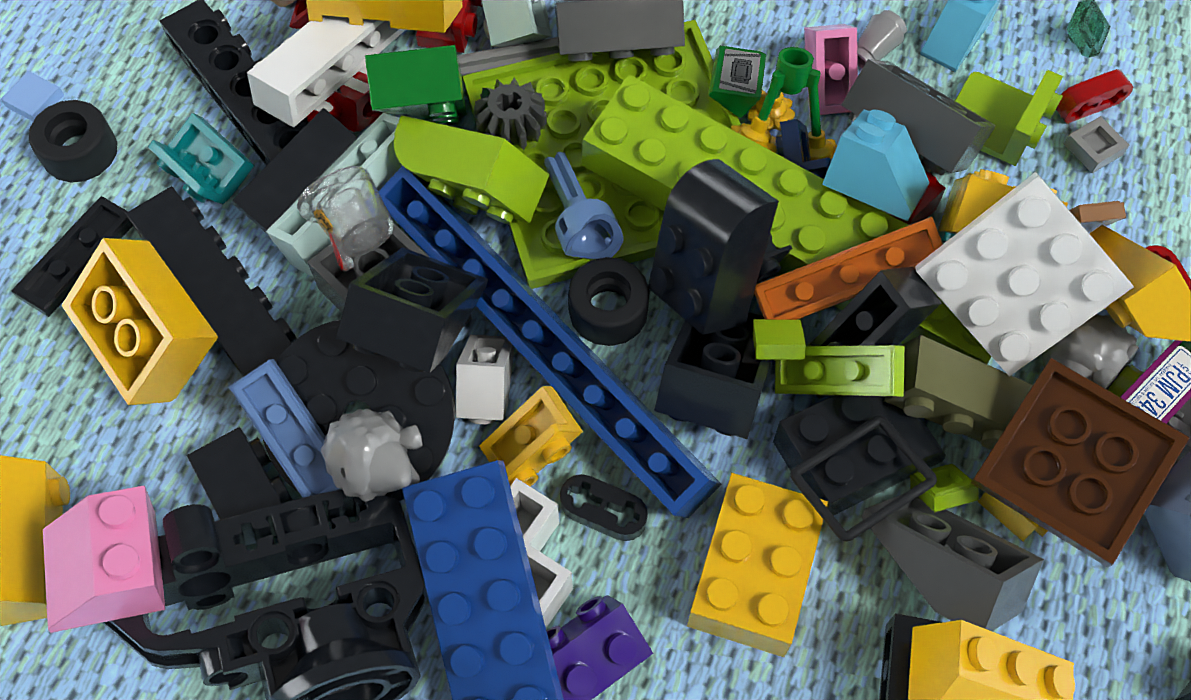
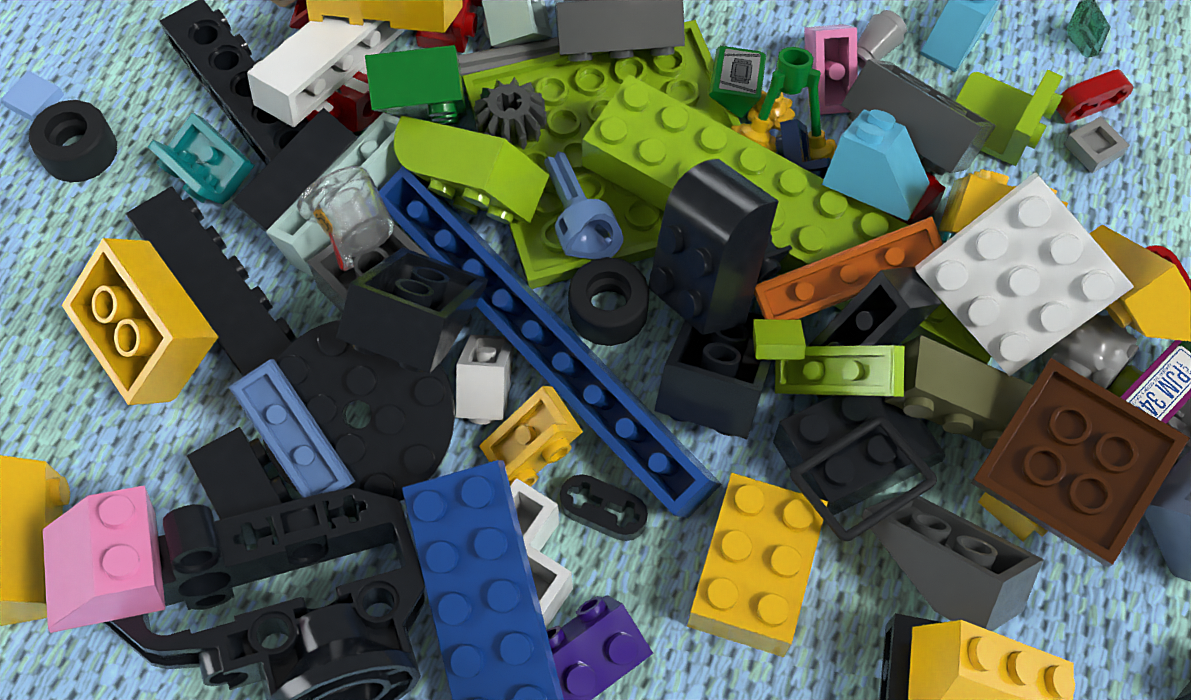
(59, 269): black tile -> none
(369, 454): light grey animal -> none
(951, 489): lime tile -> none
(1098, 214): medium nougat tile -> none

